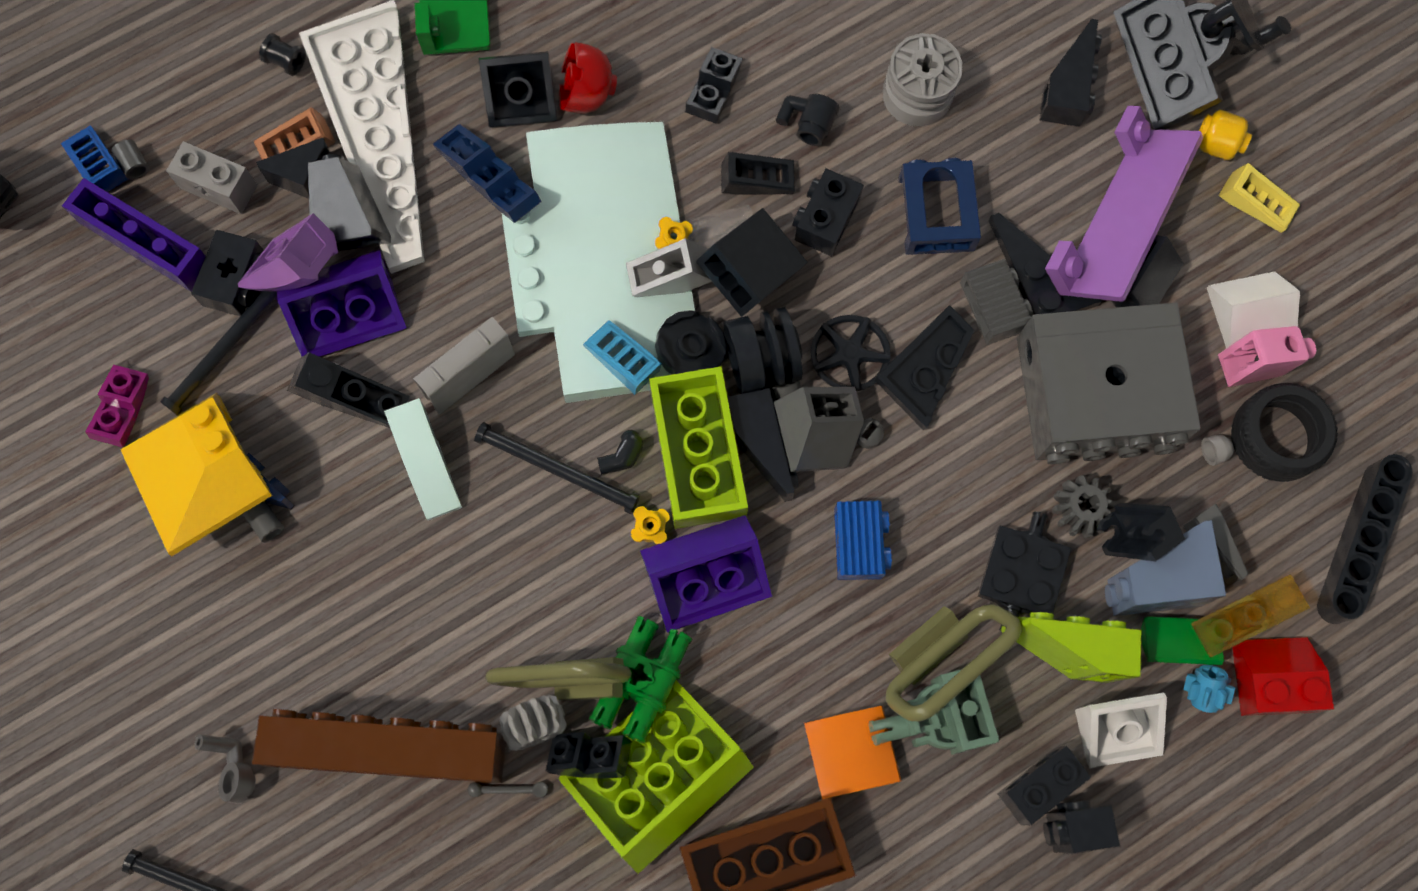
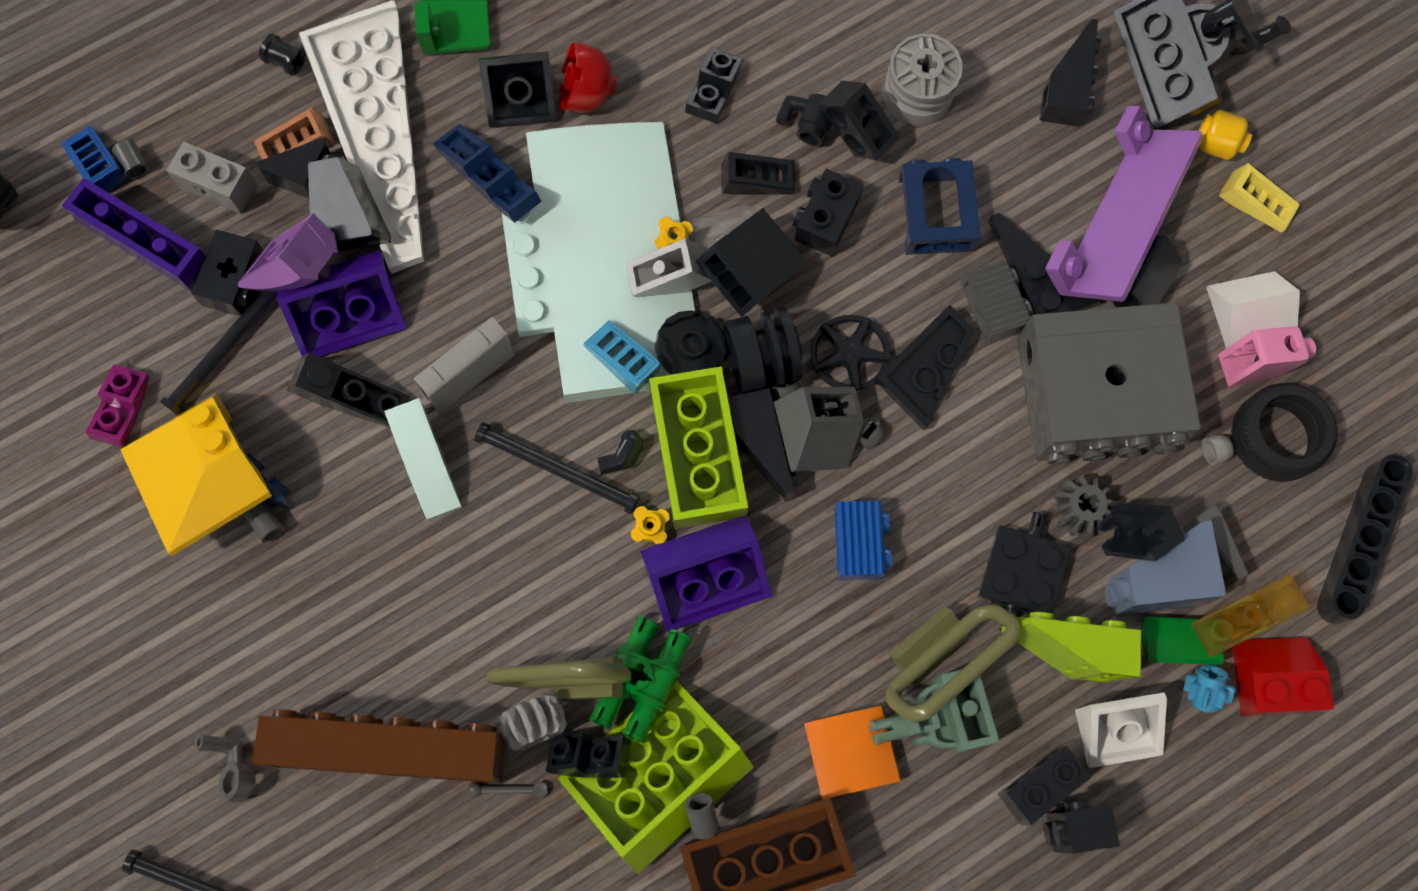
(702, 816): none -> dark grey hinge
(859, 119): none -> black brick

